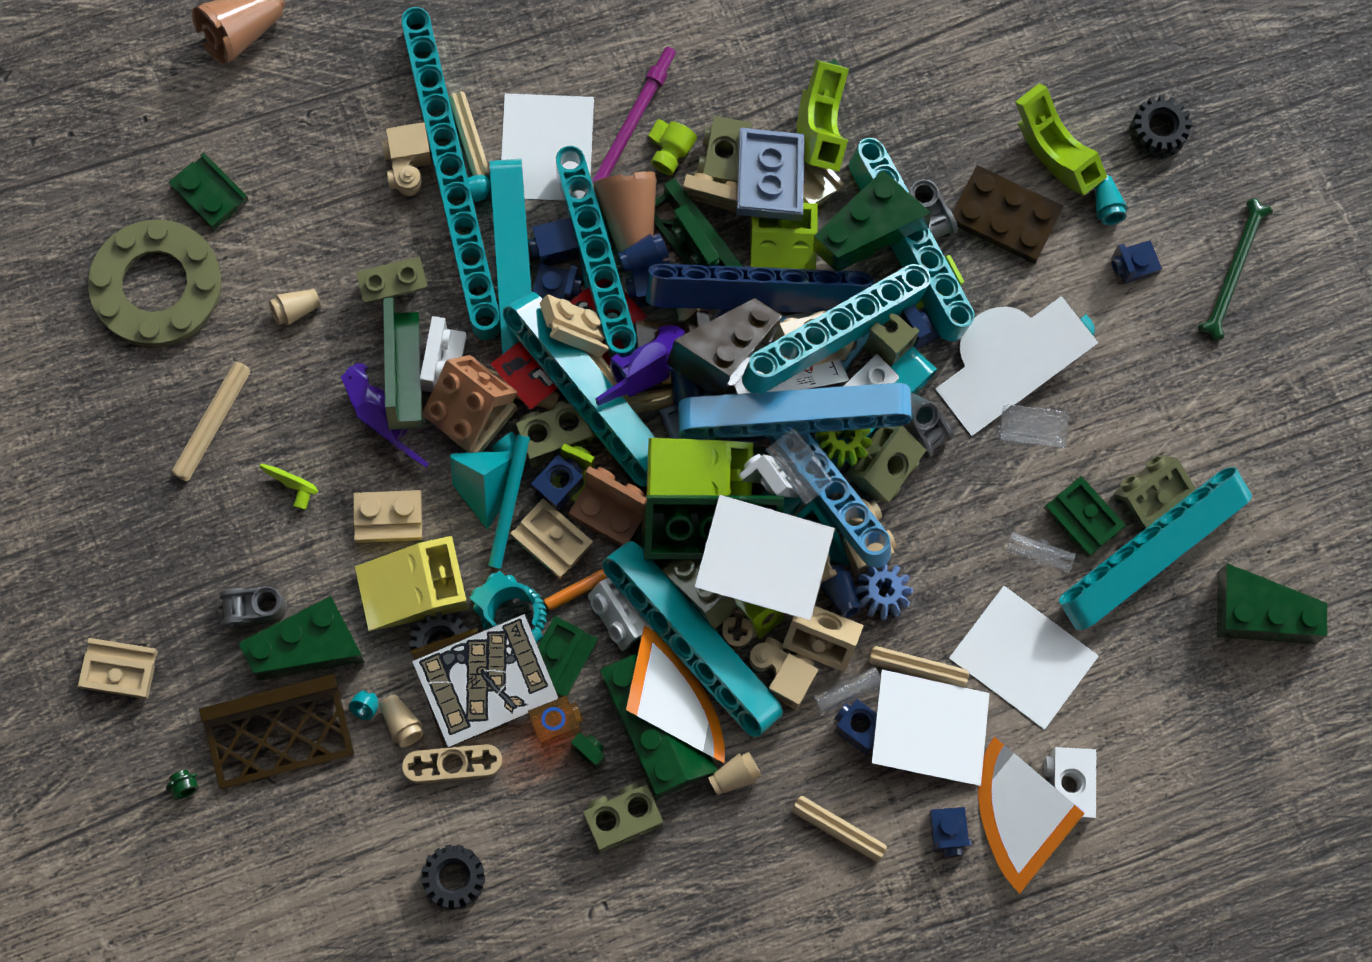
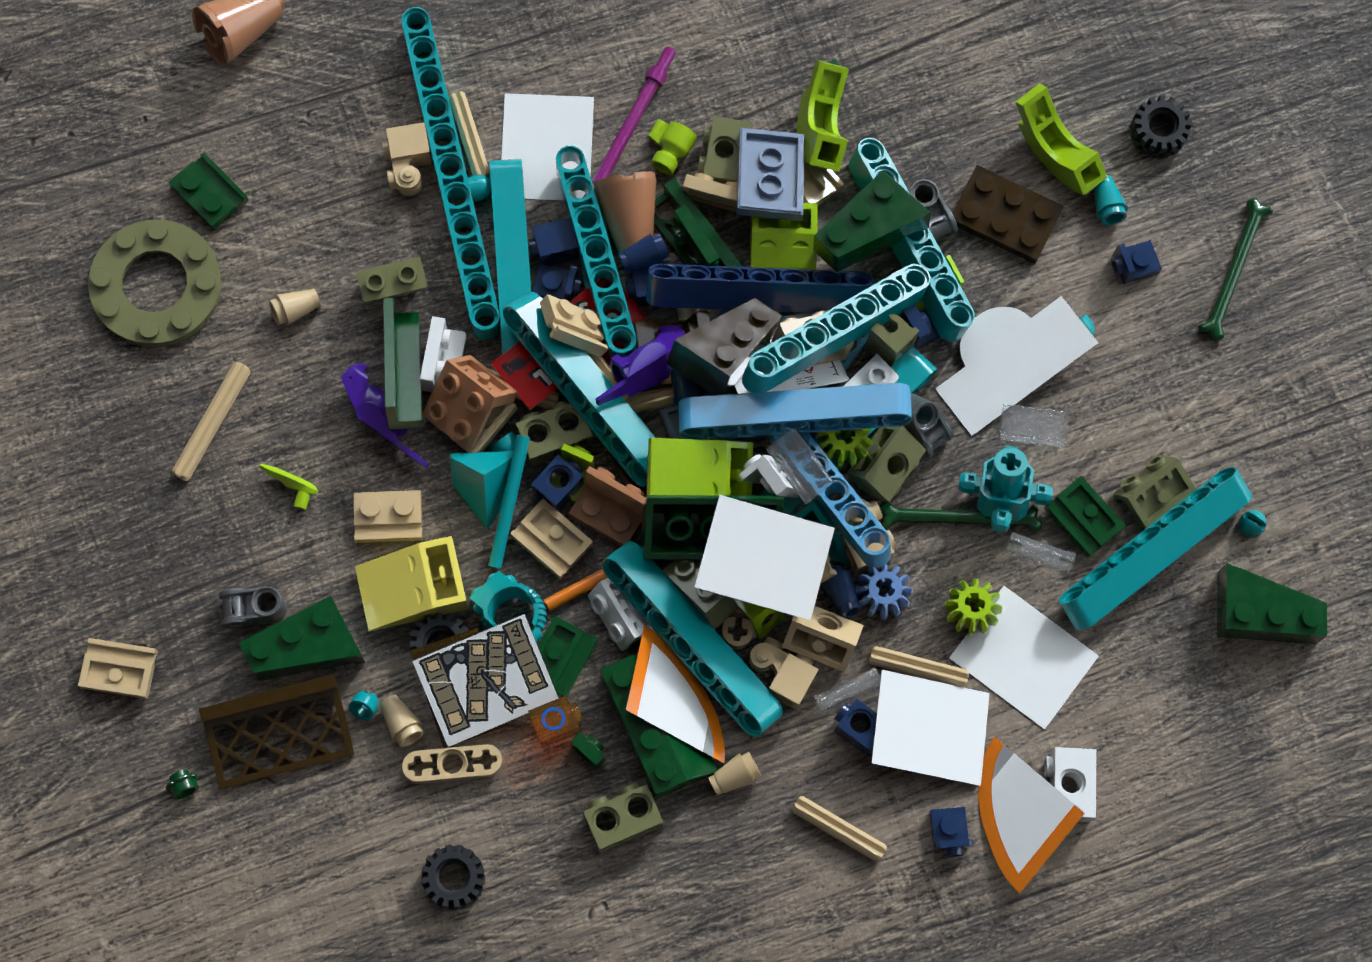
(892, 515): none -> dark green piece
(962, 612): none -> lime gear
(1005, 488): none -> teal piece
(1250, 528): none -> teal hinge

